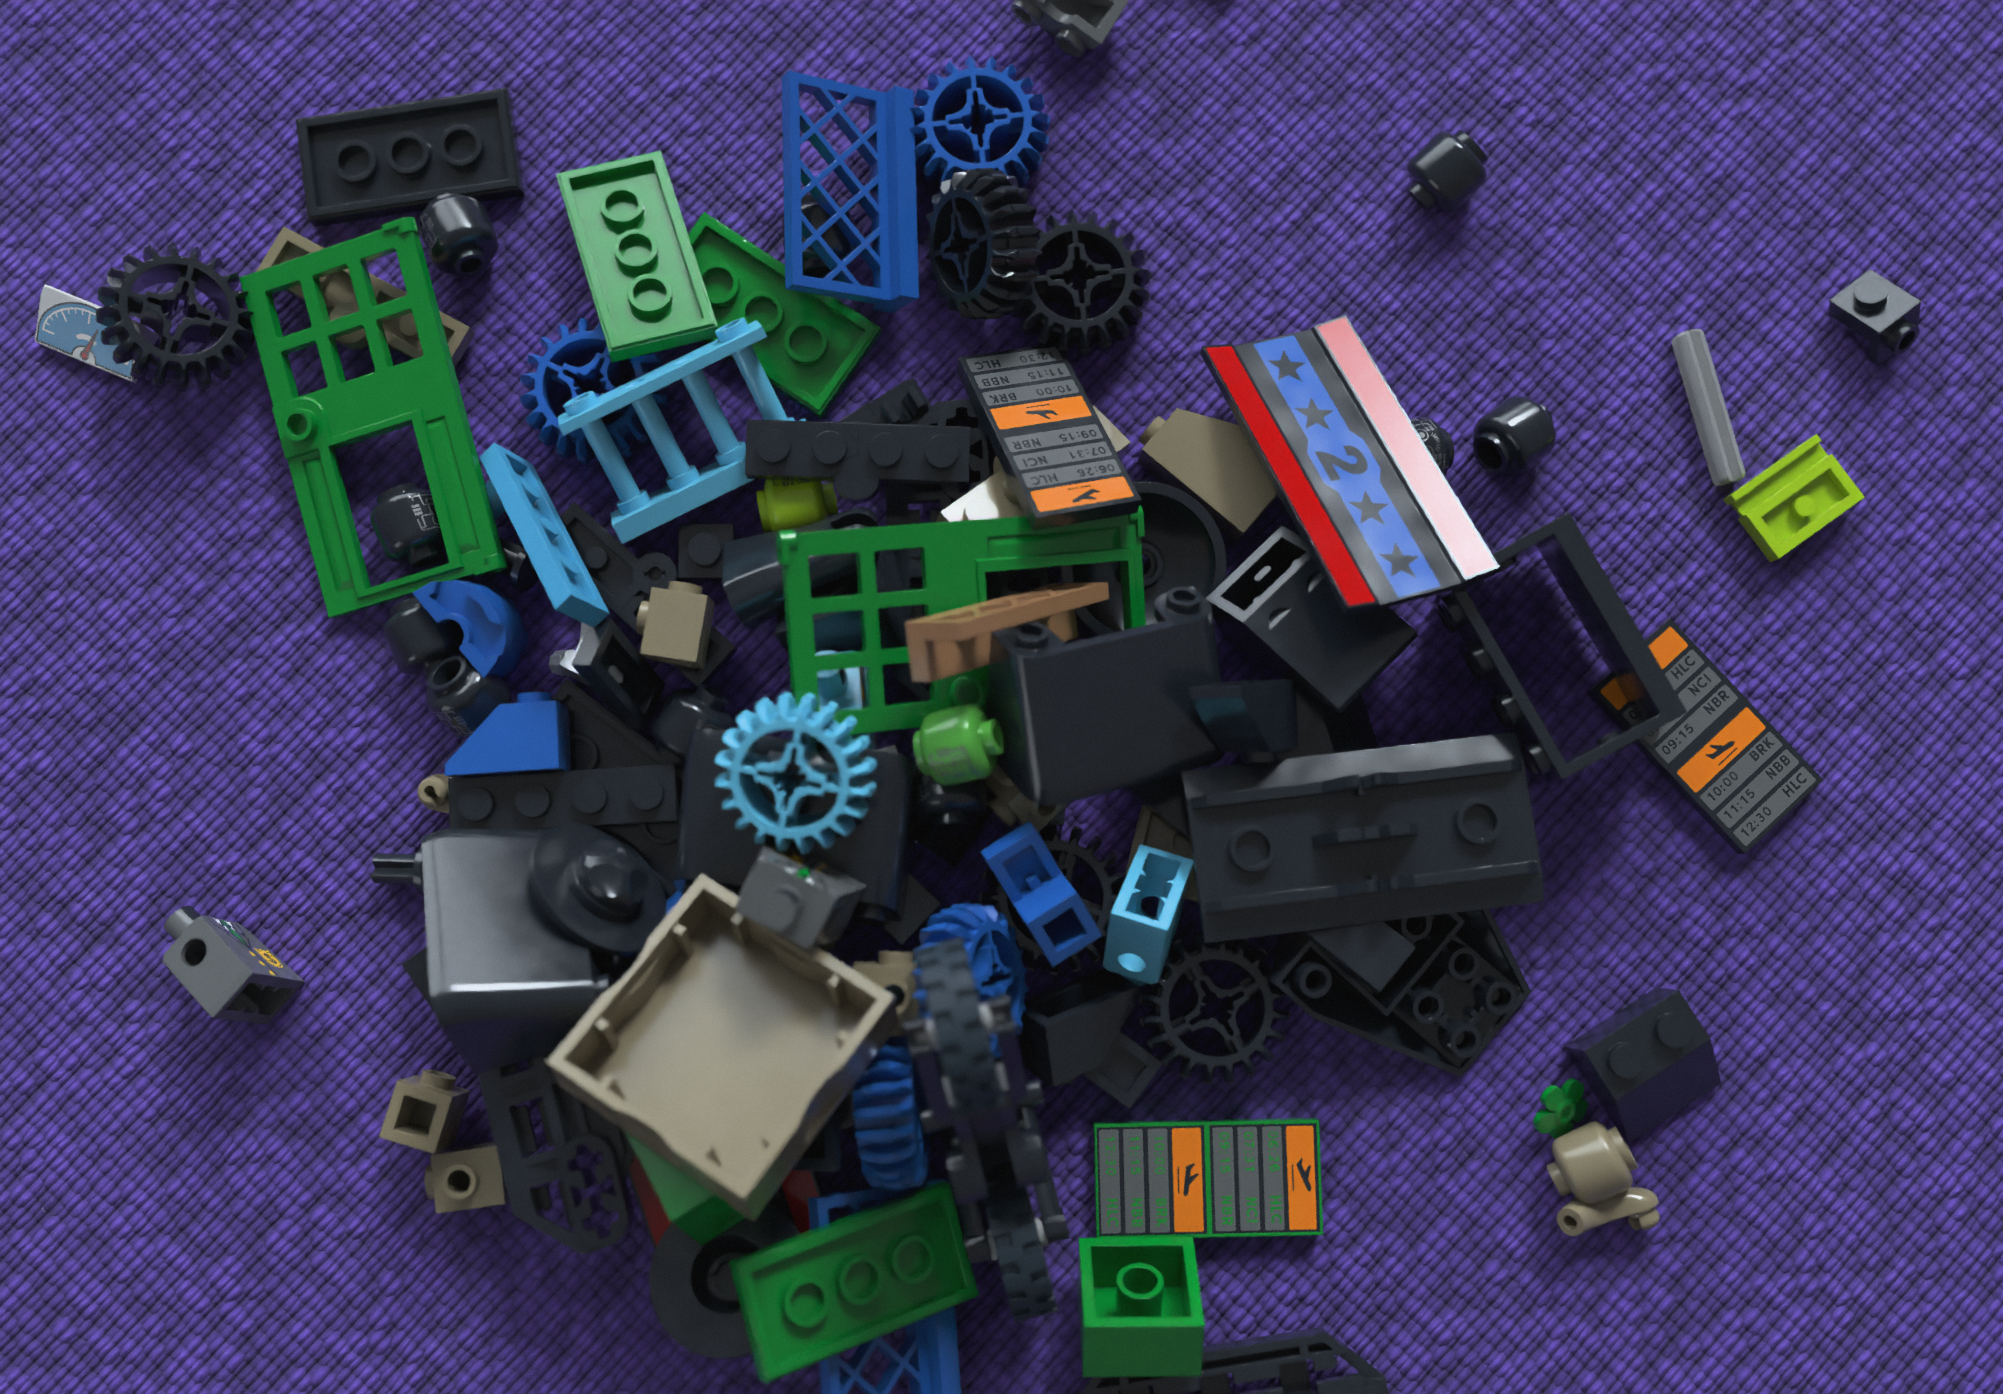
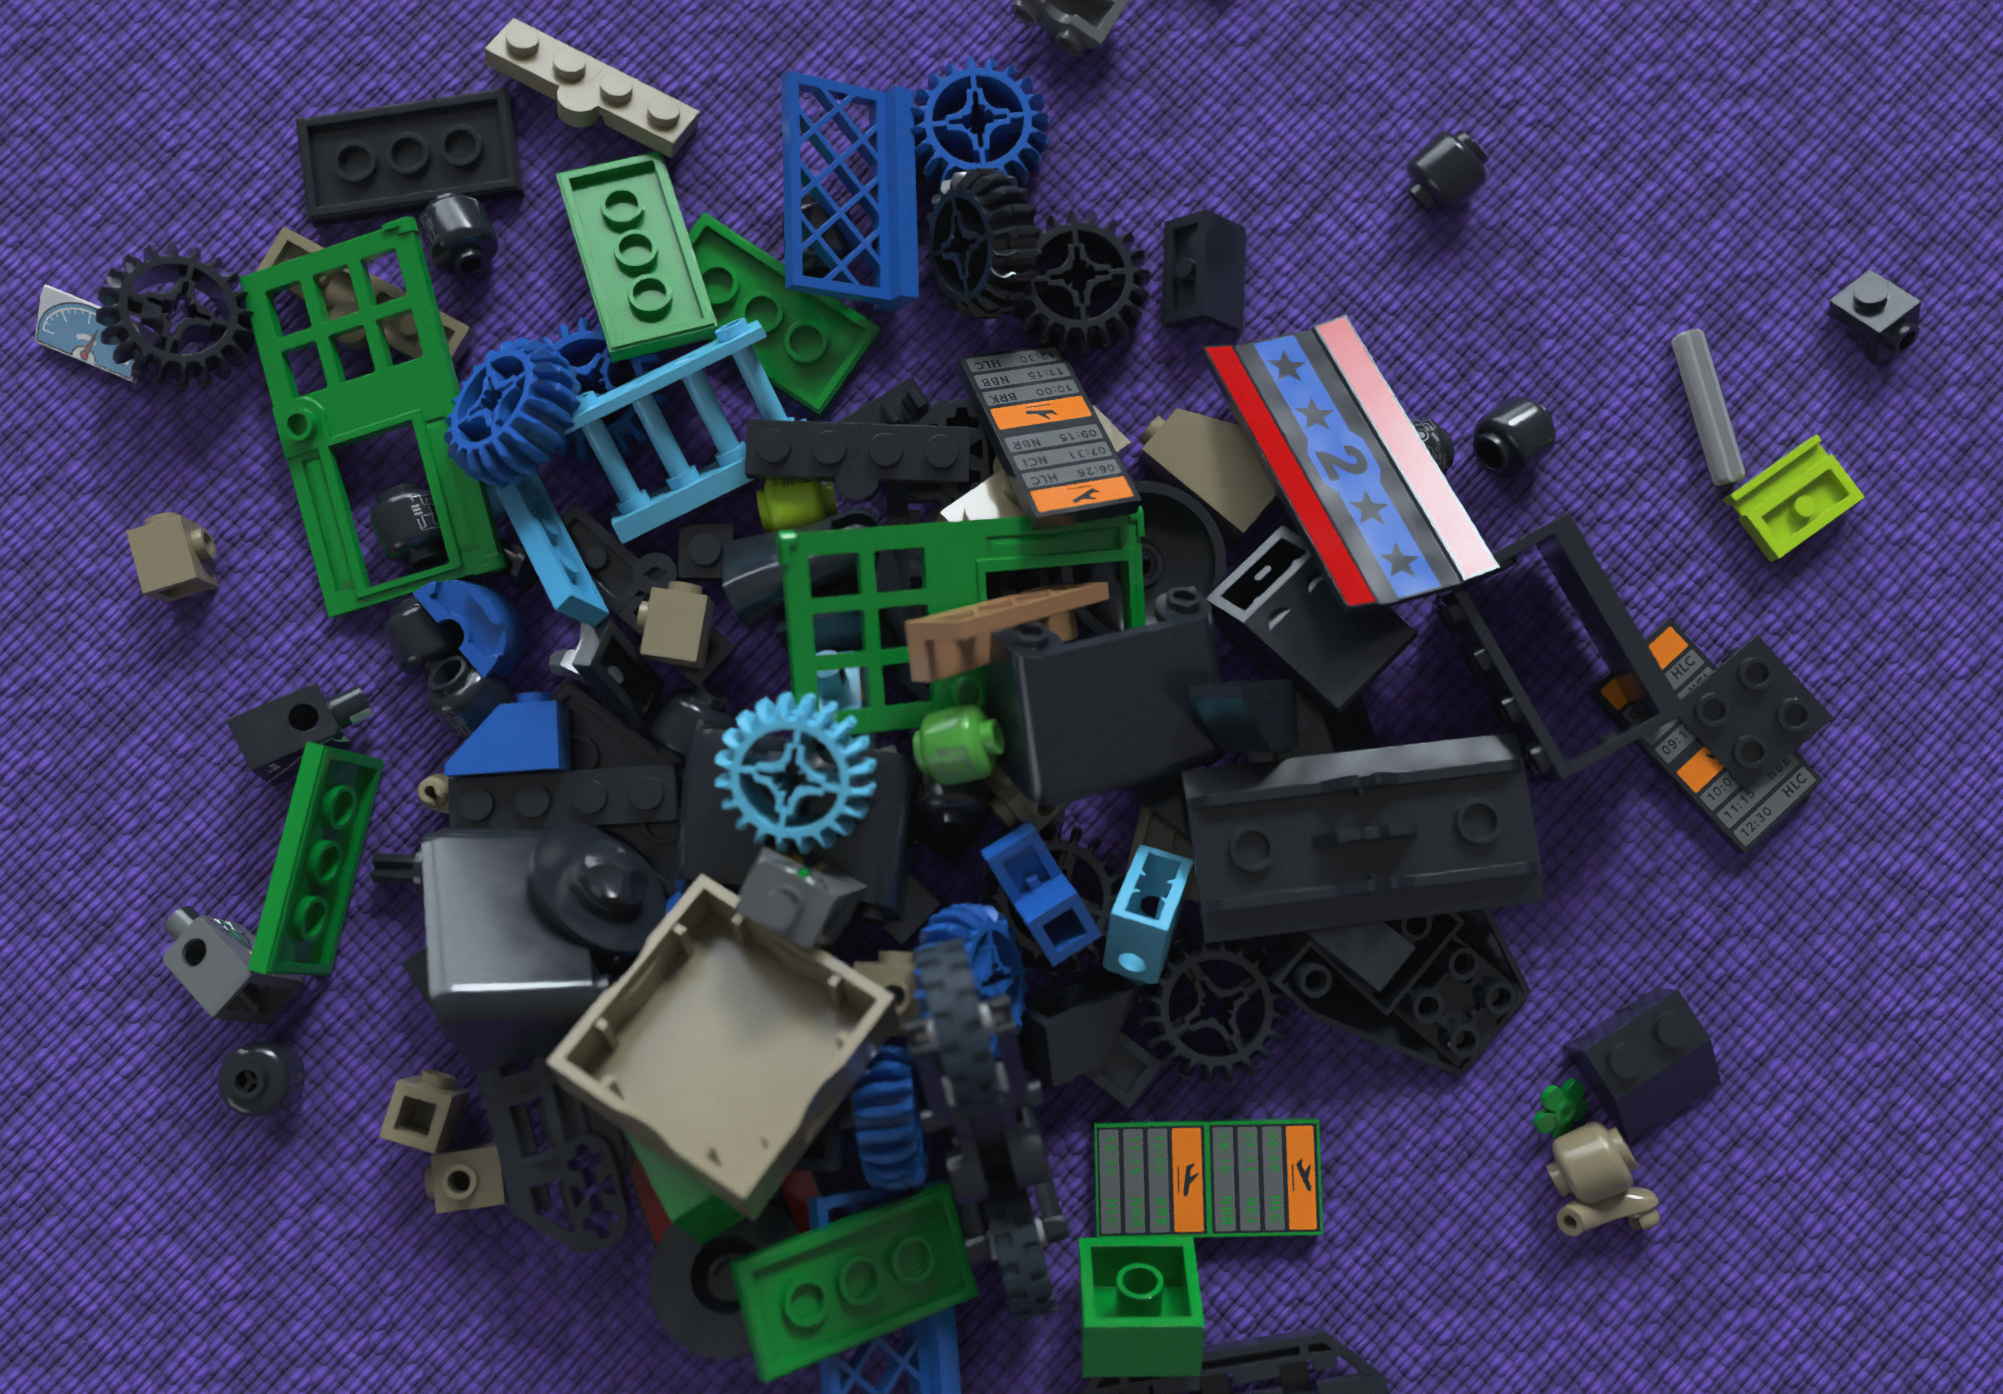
(173, 557): none -> dark tan brick
(261, 1078): none -> black head
(276, 733): none -> black torso
(316, 862): none -> green tile
(512, 412): none -> blue gear
(591, 89): none -> hinge
(1203, 271): none -> black panel
(1752, 712): none -> black hinge

